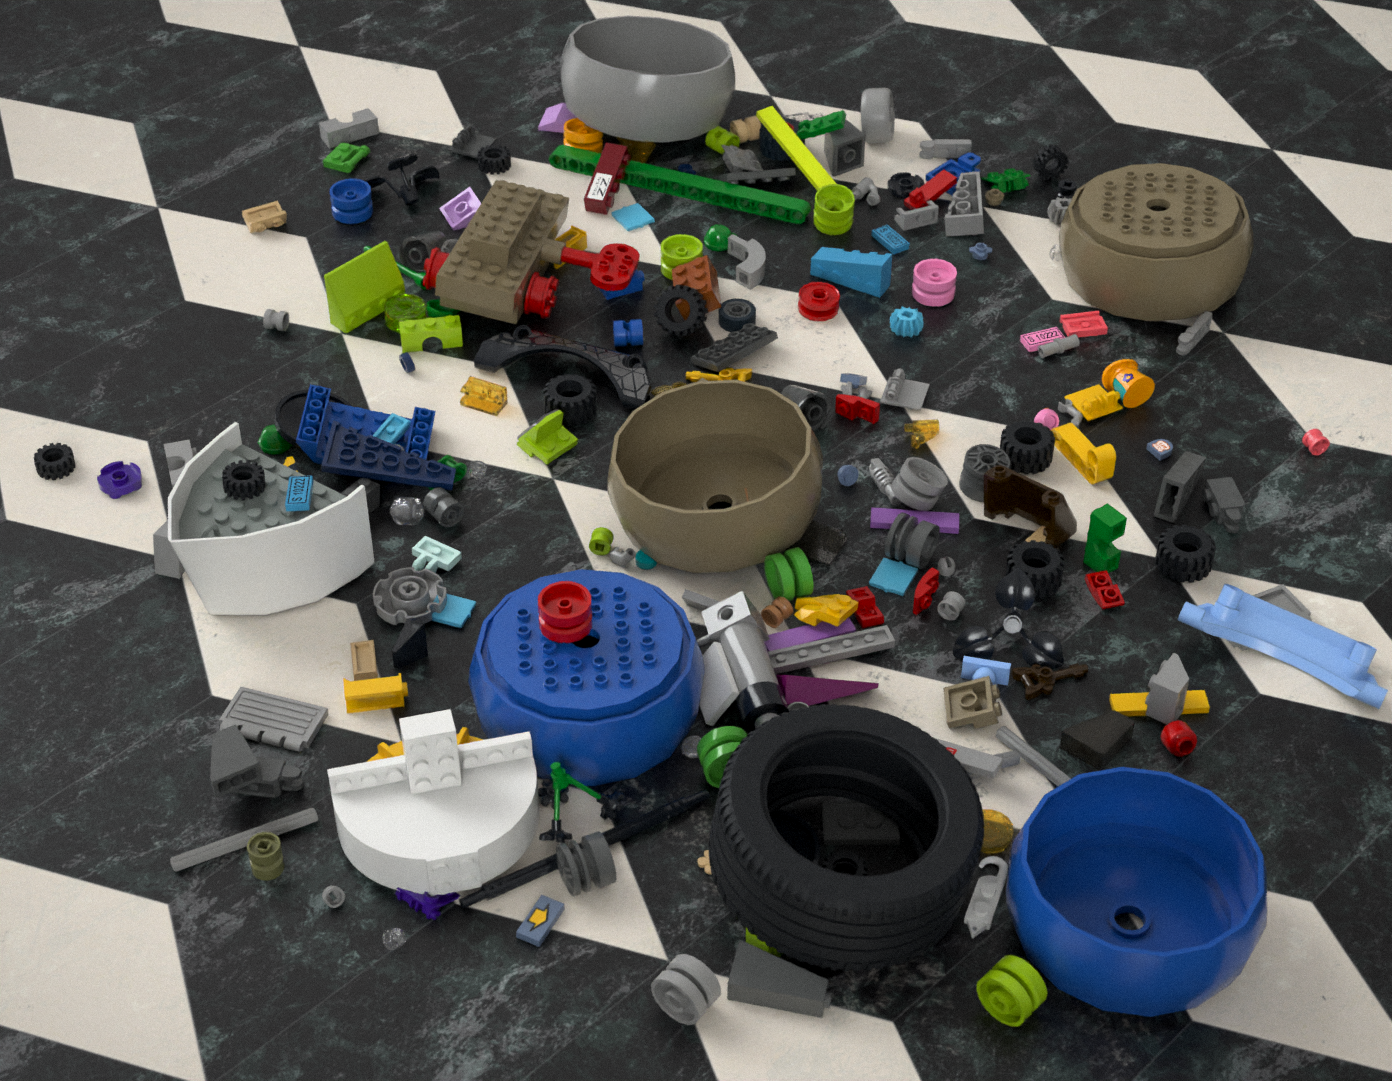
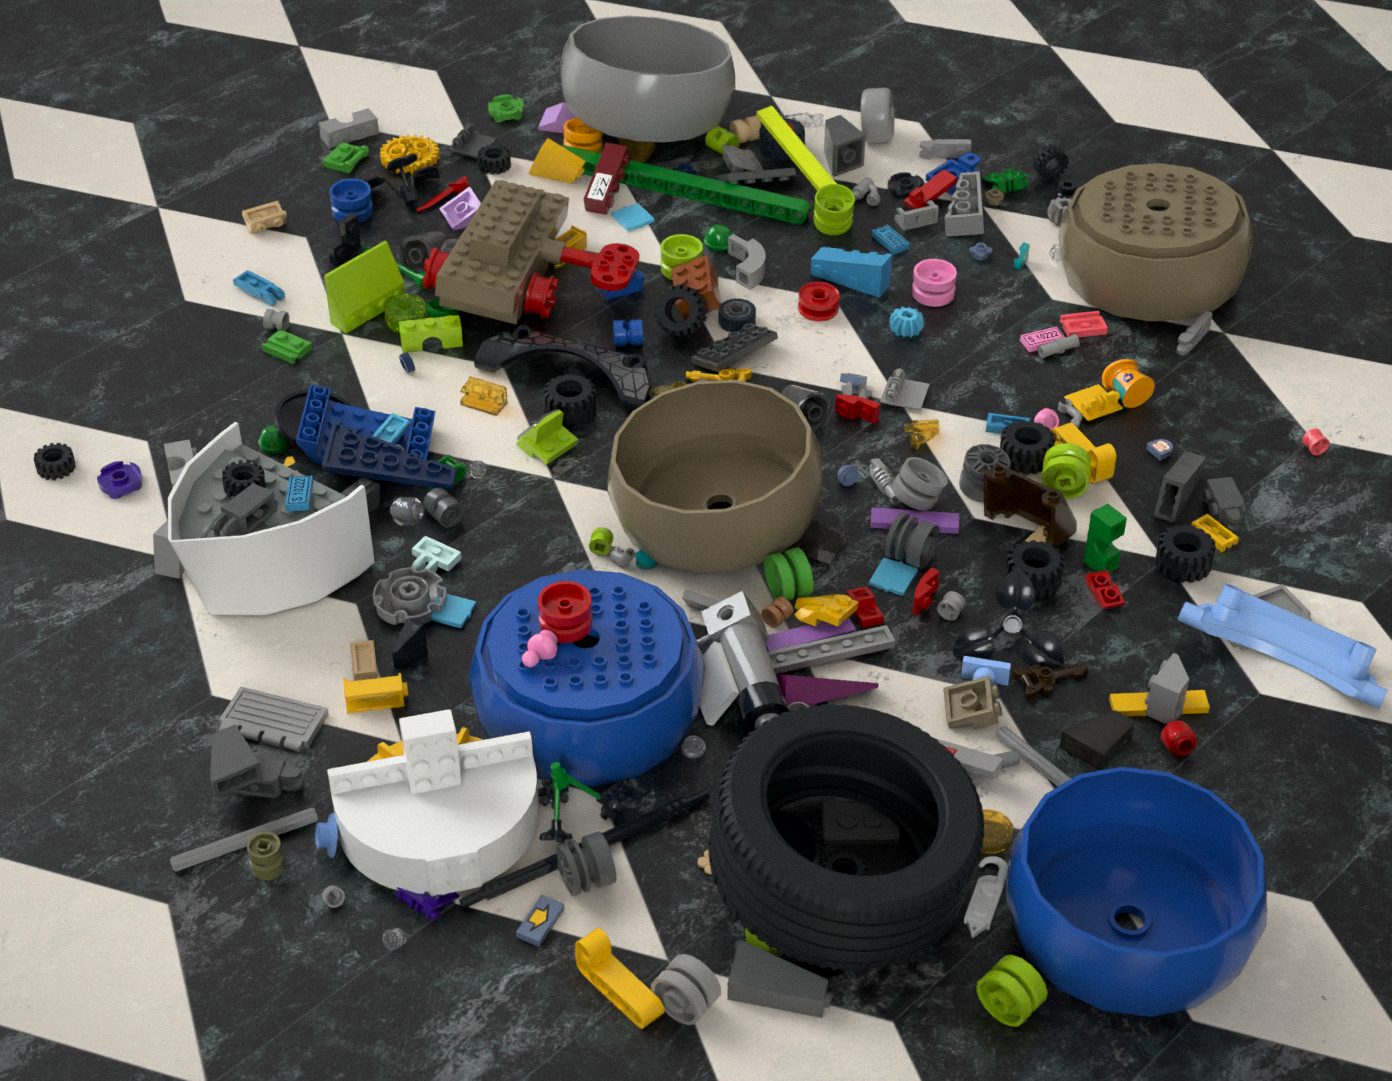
(245, 511): none -> dark grey hinge
(259, 287): none -> dark azure hinge
(286, 346): none -> bright green plate
(327, 835): none -> medium blue piece
(349, 239): none -> black plate
(425, 149): none -> yellow gear
(458, 187): none -> red sword
(506, 108): none -> bright green plate
(541, 647): none -> bright pink animal
(557, 163): none -> yellow slope
(615, 980): none -> yellow beam
(716, 749): bright green wheel -> none
(821, 125): green hinge -> none
(943, 568): light grey hinge -> none
(998, 422): none -> dark azure tile
(1023, 258): none -> teal tile
(1067, 469): none -> lime wheel
(1217, 529): none -> yellow tile

